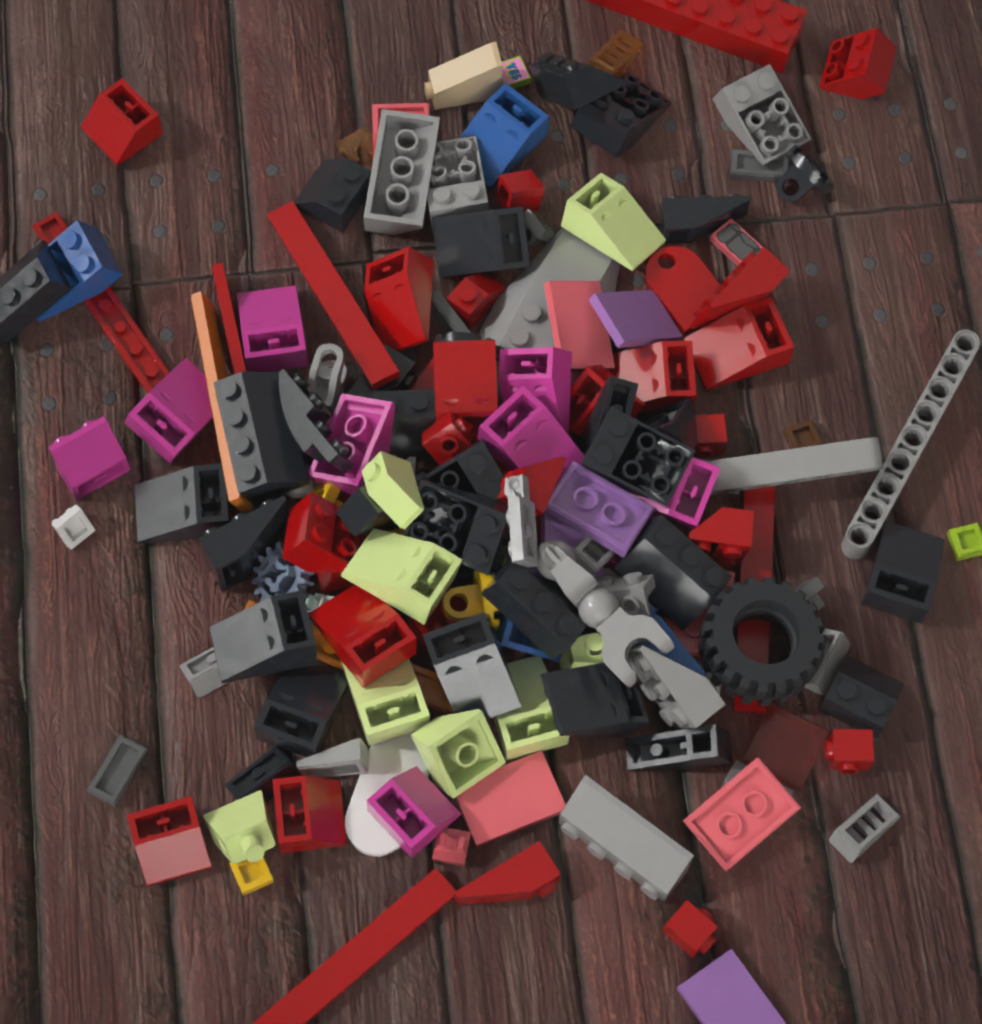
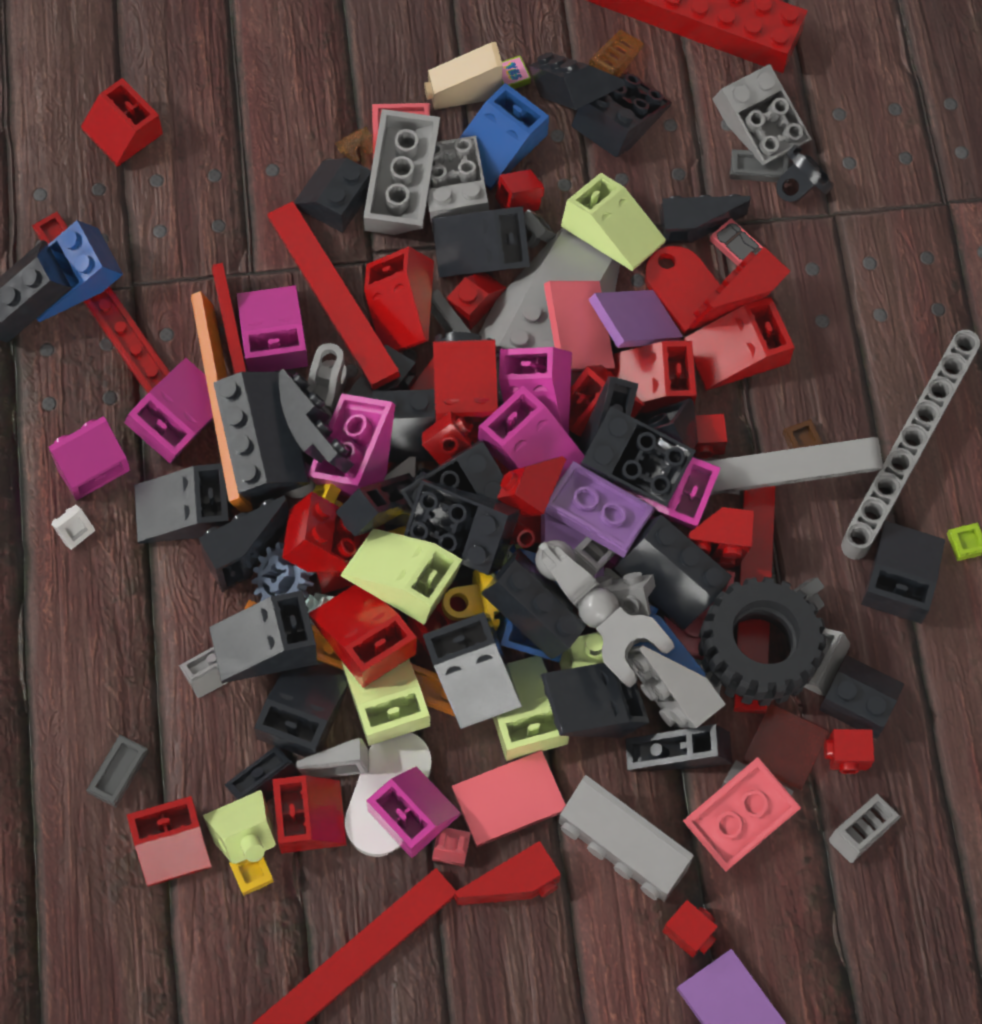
(393, 488): yellowish green slope -> none
(458, 750): yellowish green slope -> none
(522, 522): light grey hinge -> none
(859, 65): red slope -> none

